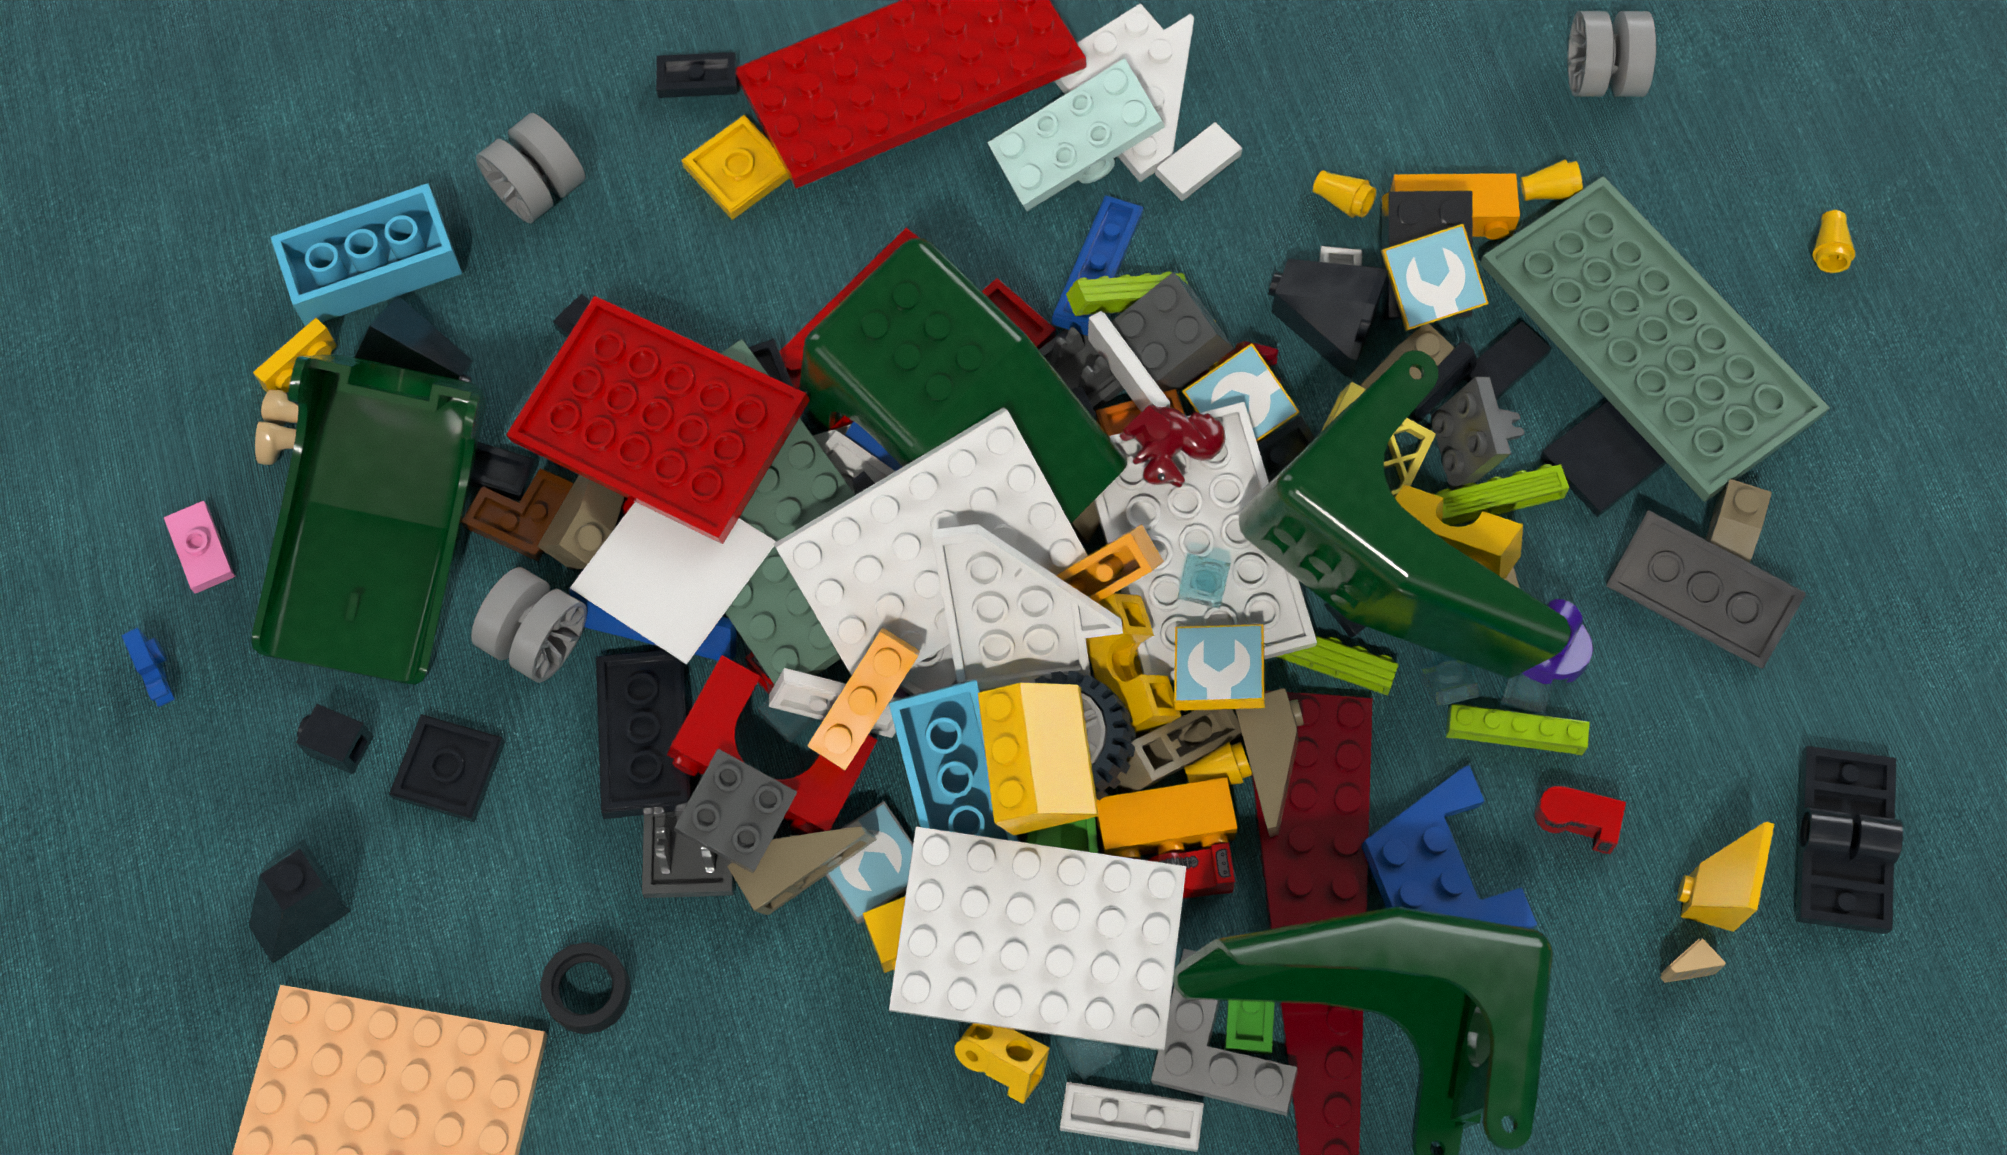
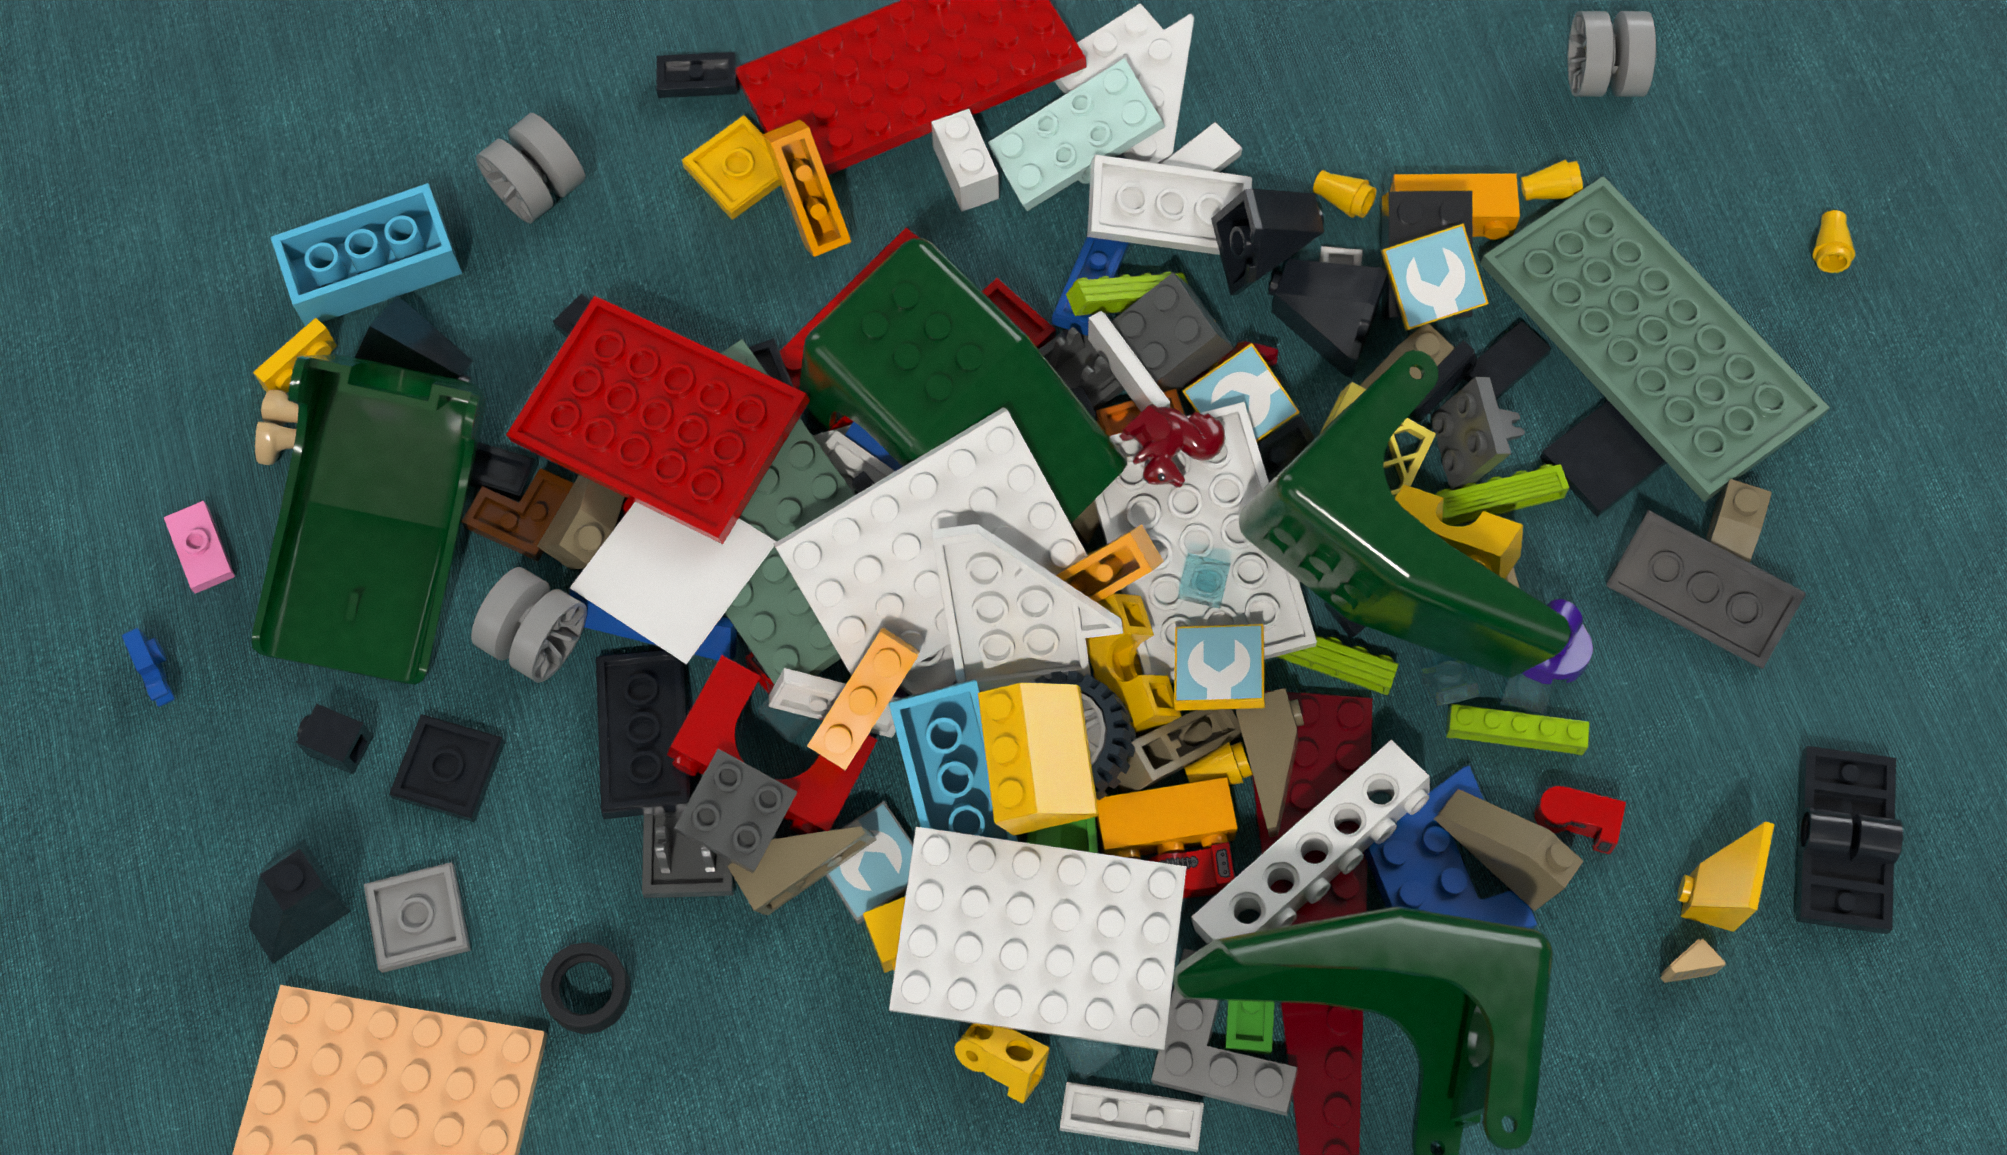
(416, 917): none -> light grey tile
(806, 188): none -> light orange brick
(965, 160): none -> white brick
(1158, 203): none -> white plate
(1263, 231): none -> black slope
(1386, 772): none -> white brick
(1512, 848): none -> dark tan slope

